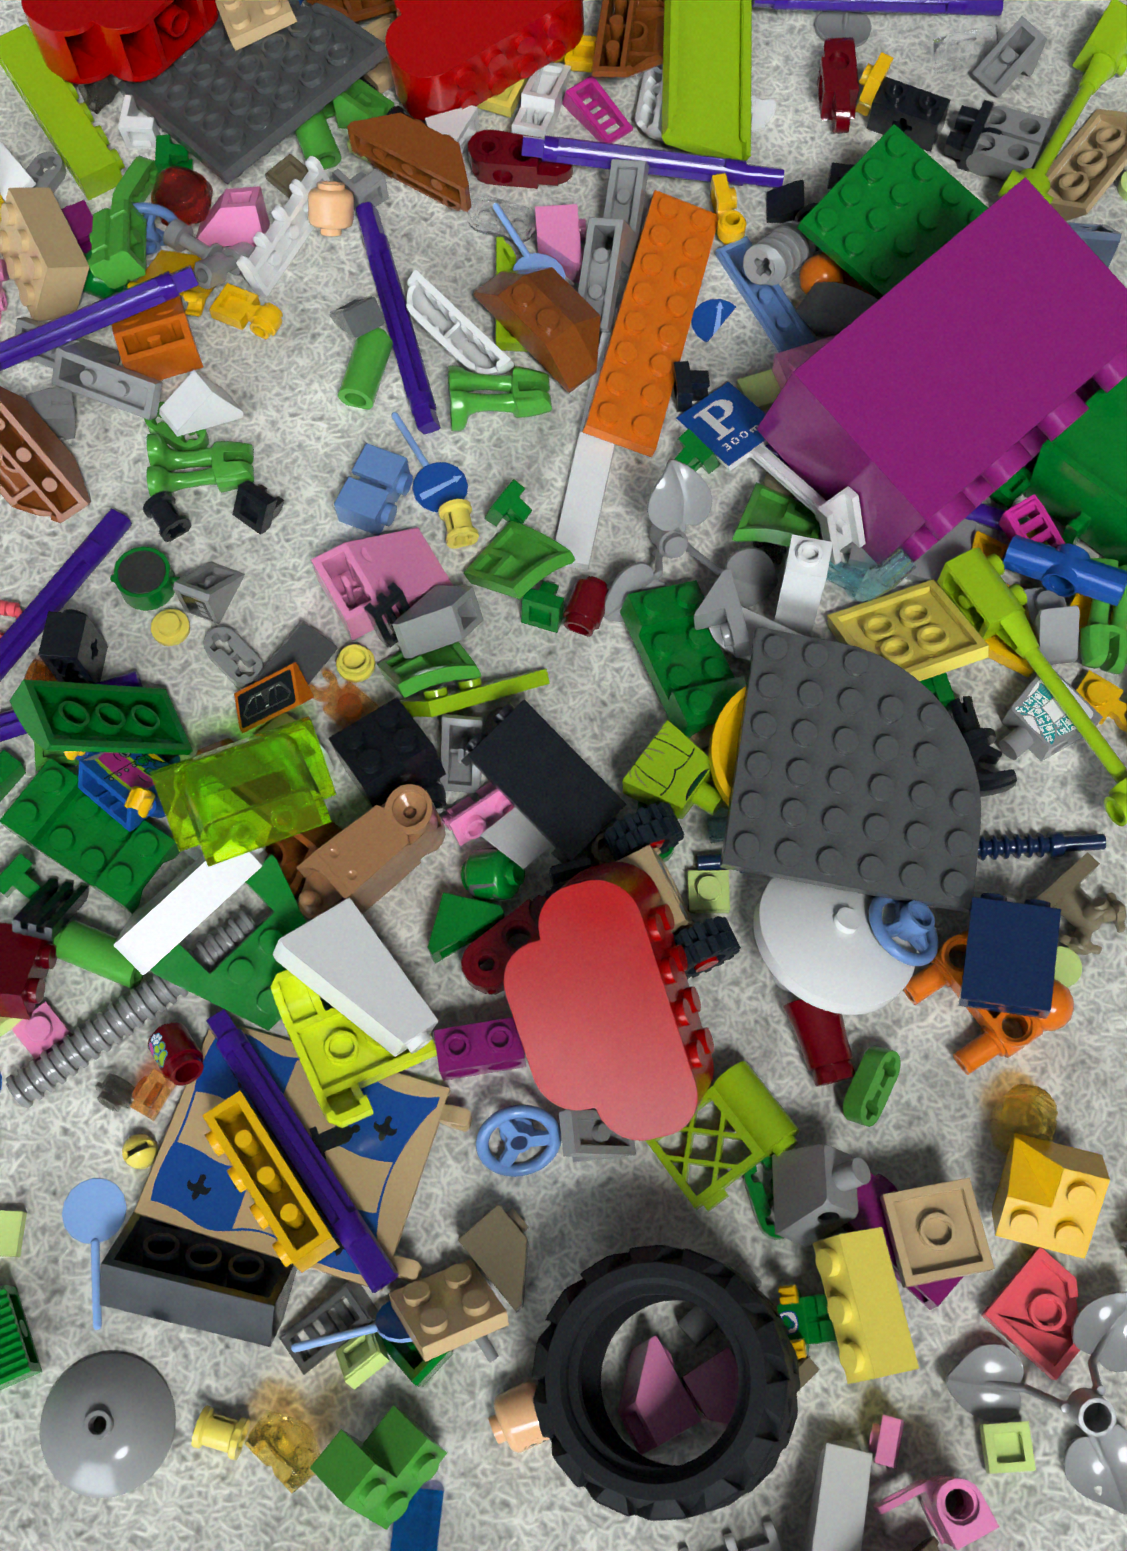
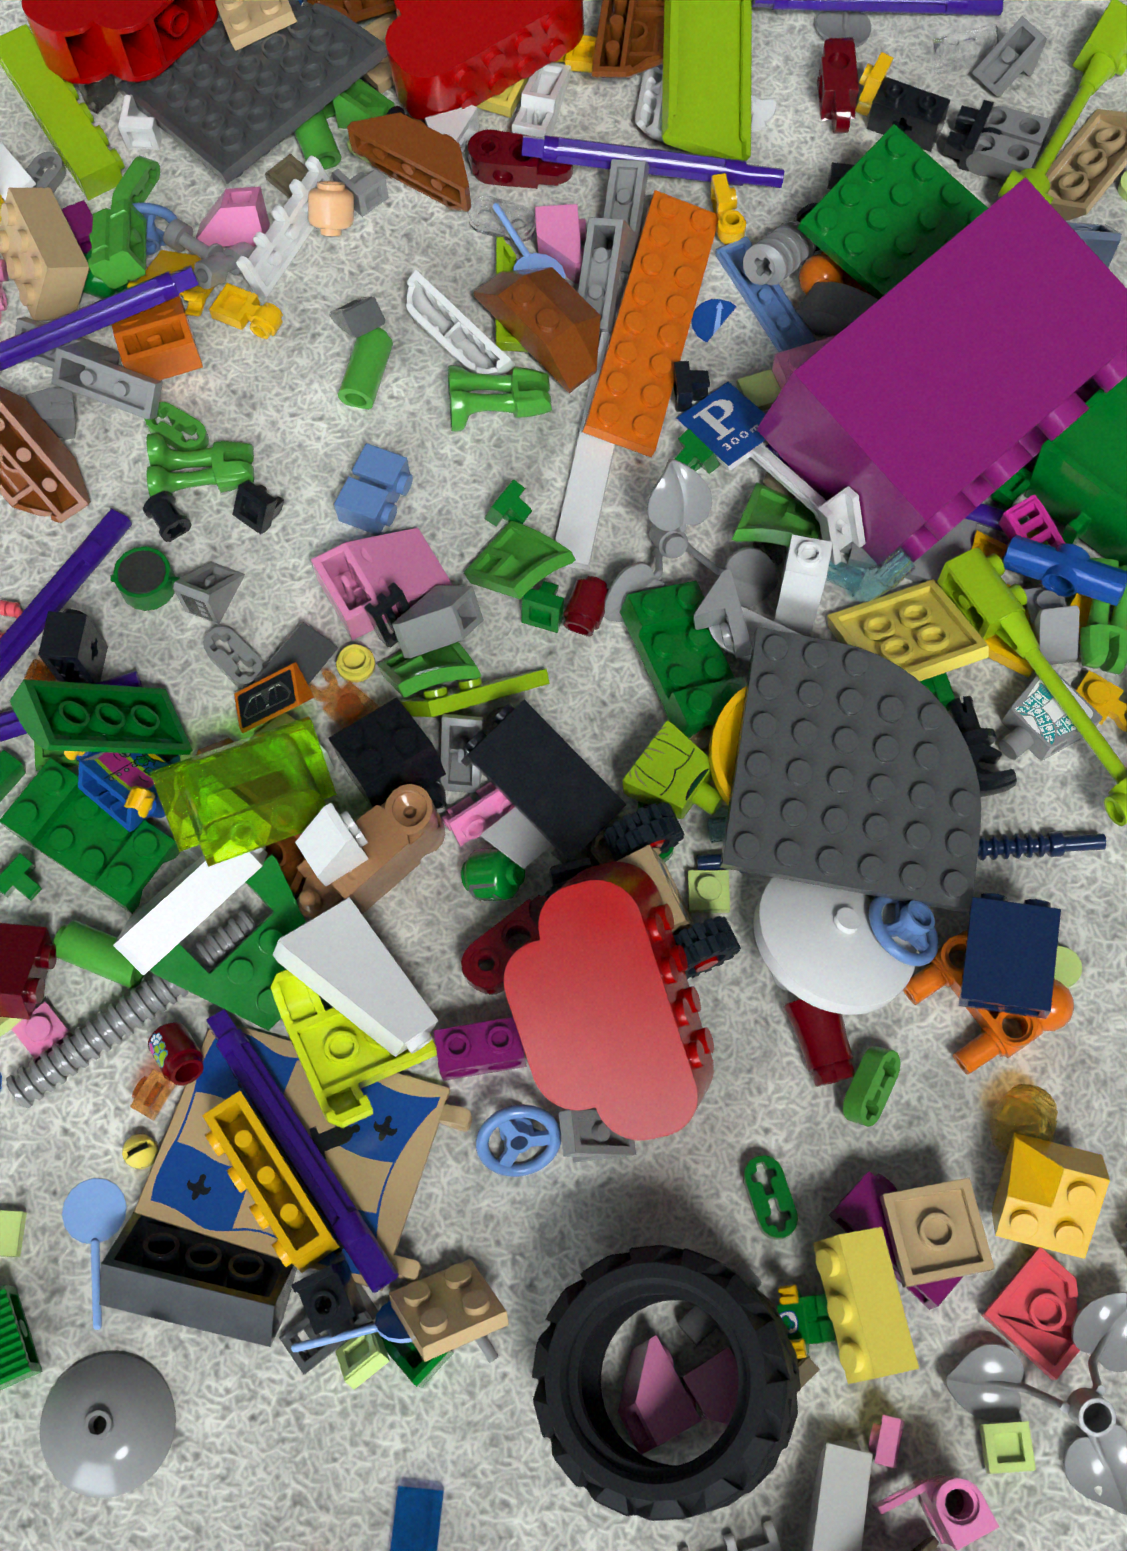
(44, 906): black tile -> none
(115, 1092): clear smoke plate -> none
(170, 154): green tile -> none
(170, 627): light yellow plate -> none
(183, 193): clear red hair -> none
(198, 406): white slope -> none
(220, 1432): light yellow bush -> none
(286, 1446): clear yellow hair -> none
(332, 844): none -> white slope
(340, 1288): none -> black brick
(382, 1471): bright green brick -> none
(398, 319): dark purple piece -> none
(436, 481): blue piece -> none
(458, 523): light yellow bush -> none
(460, 923): green slope -> none
(501, 1252): dark tan slope -> none
(516, 1418): light nougat head -> none
(592, 89): dark pink slope -> none
(753, 1116): lime piece -> none
(785, 202): black slope -> none
(815, 1191): light grey torso -> none
(1080, 909): dark tan piece -> none

